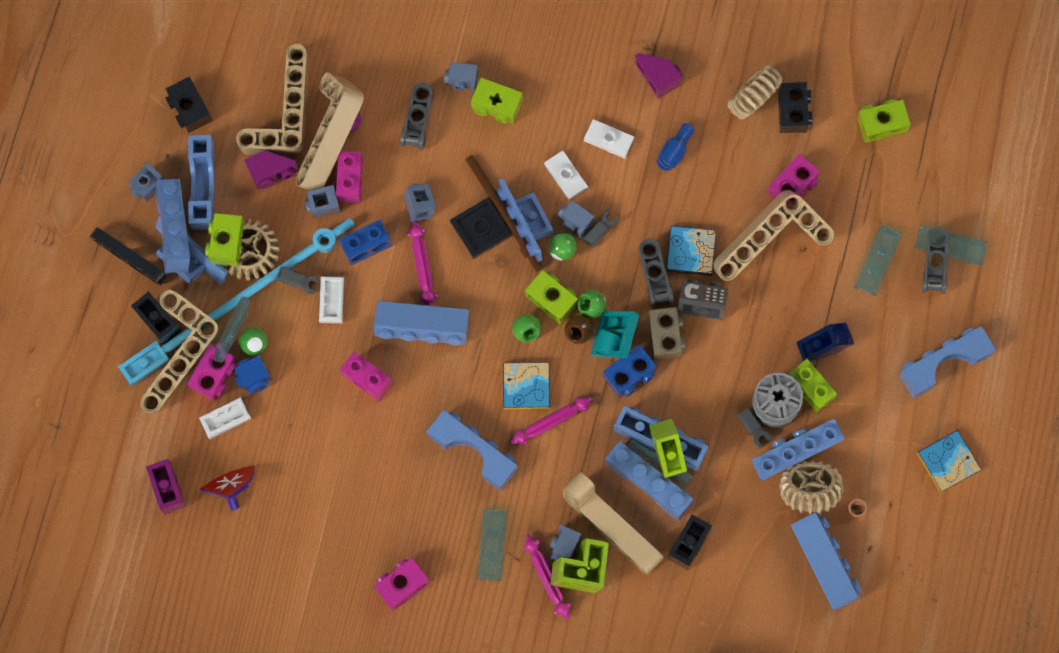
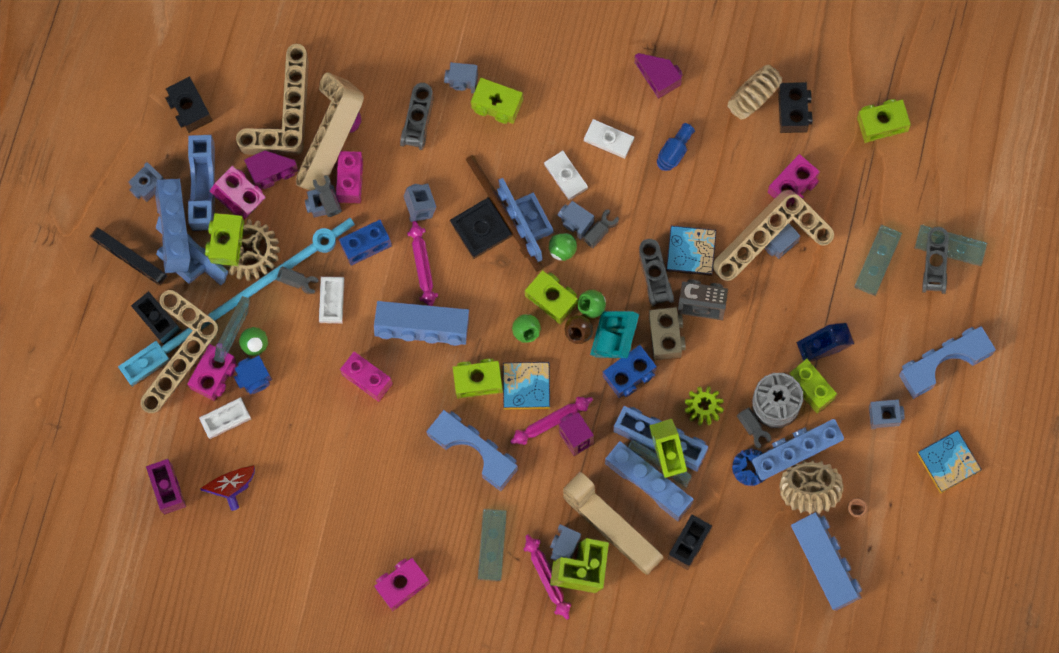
(233, 197): none -> dark pink brick
(328, 198): none -> dark grey bar
(489, 385): none -> lime brick
(575, 433): none -> magenta brick
(713, 407): none -> lime gear
(740, 463): none -> blue gear
(783, 242): none -> sand blue brick
(876, 410): none -> sand blue brick

